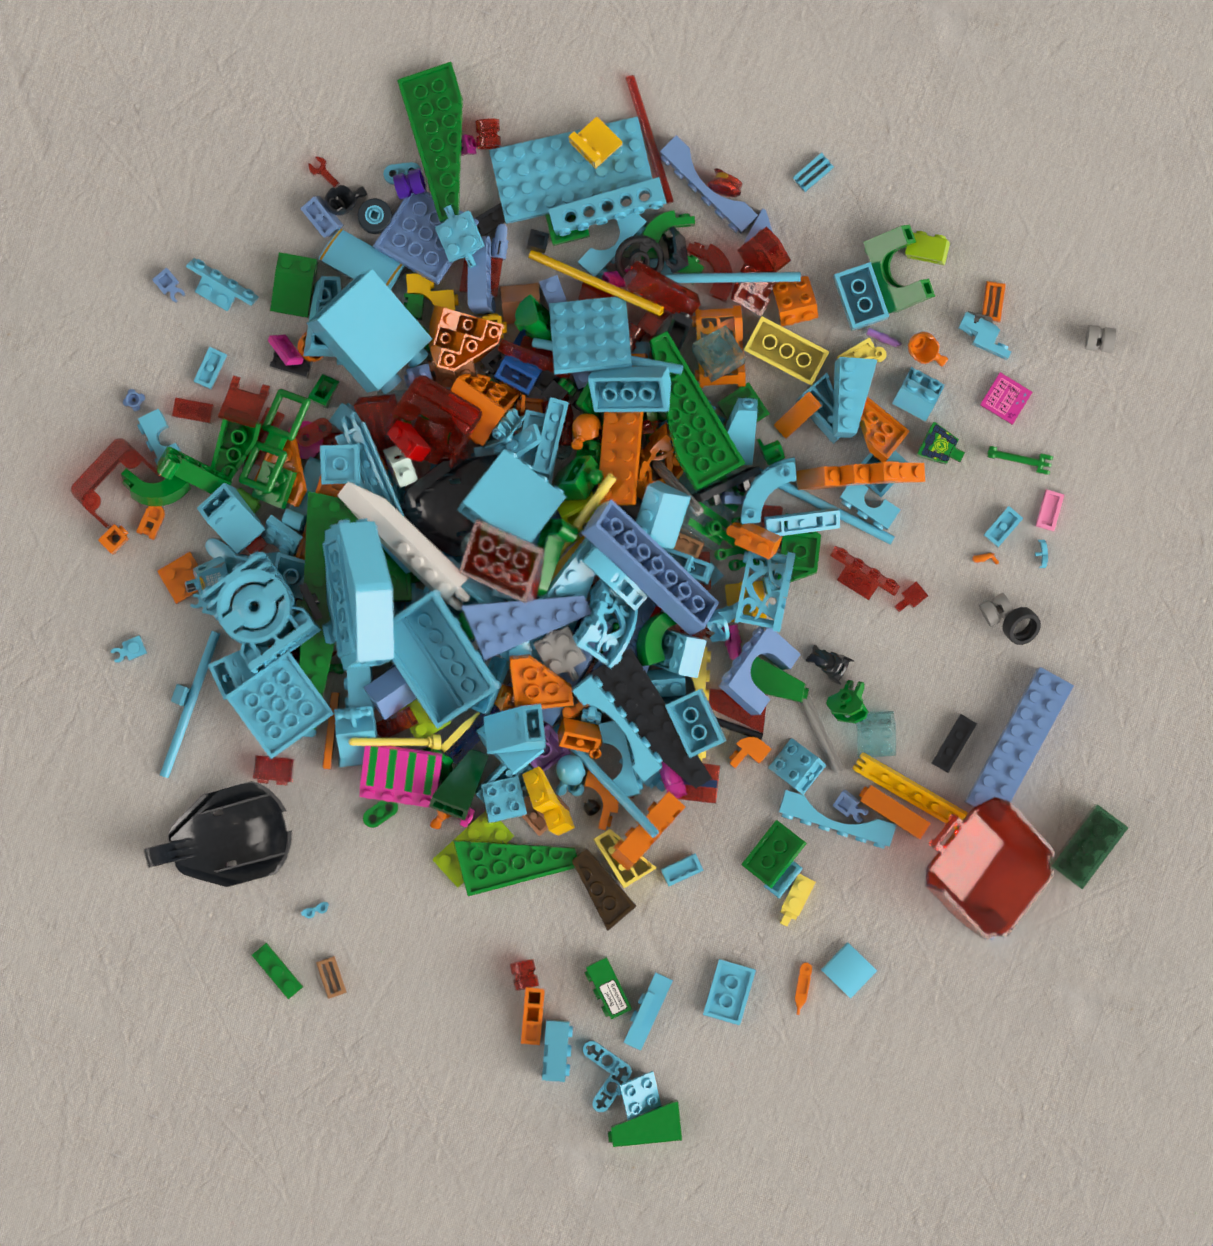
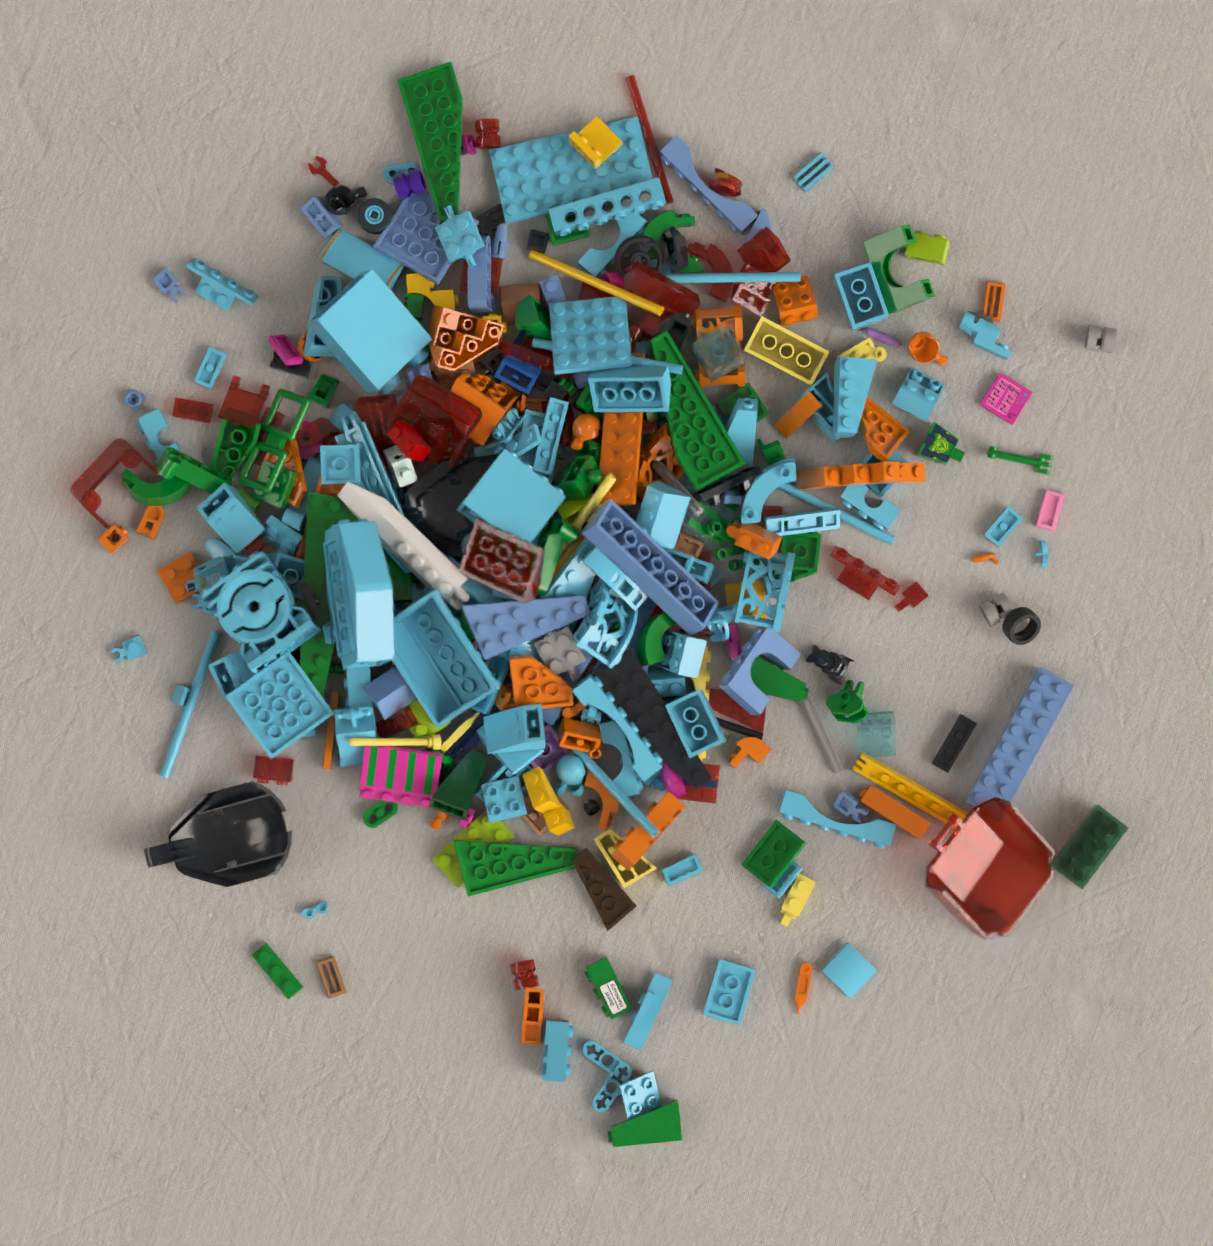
(293, 284): green slope -> none
(797, 766): medium azure bracket -> none

